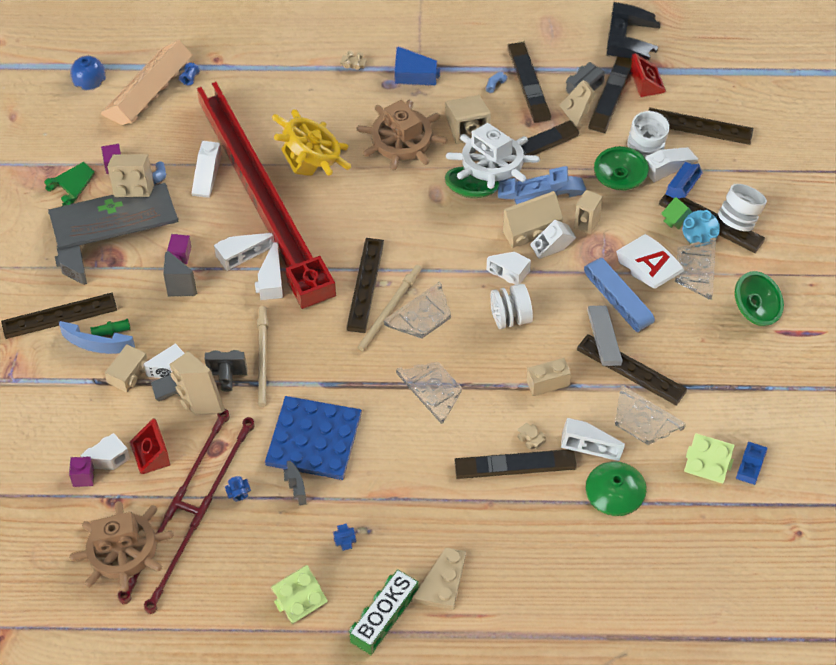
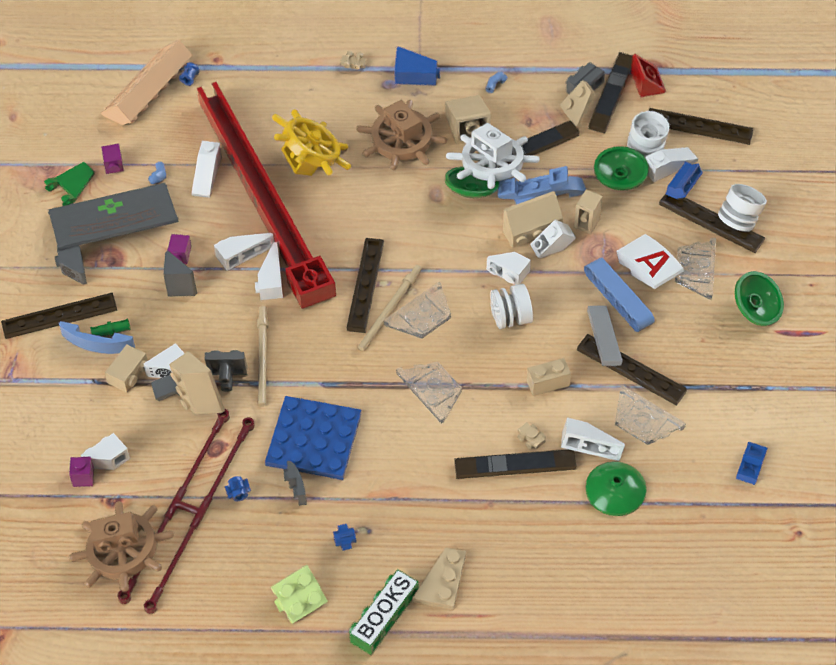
(87, 72): blue cylinder -> none
(131, 175): tan brick -> none
(150, 448): red slope -> none
(529, 82): tile -> none
(623, 46): black wedge -> none
(675, 213): bright green brick -> none
(700, 227): medium azure dish -> none
(709, 458): yellowish green piece -> none

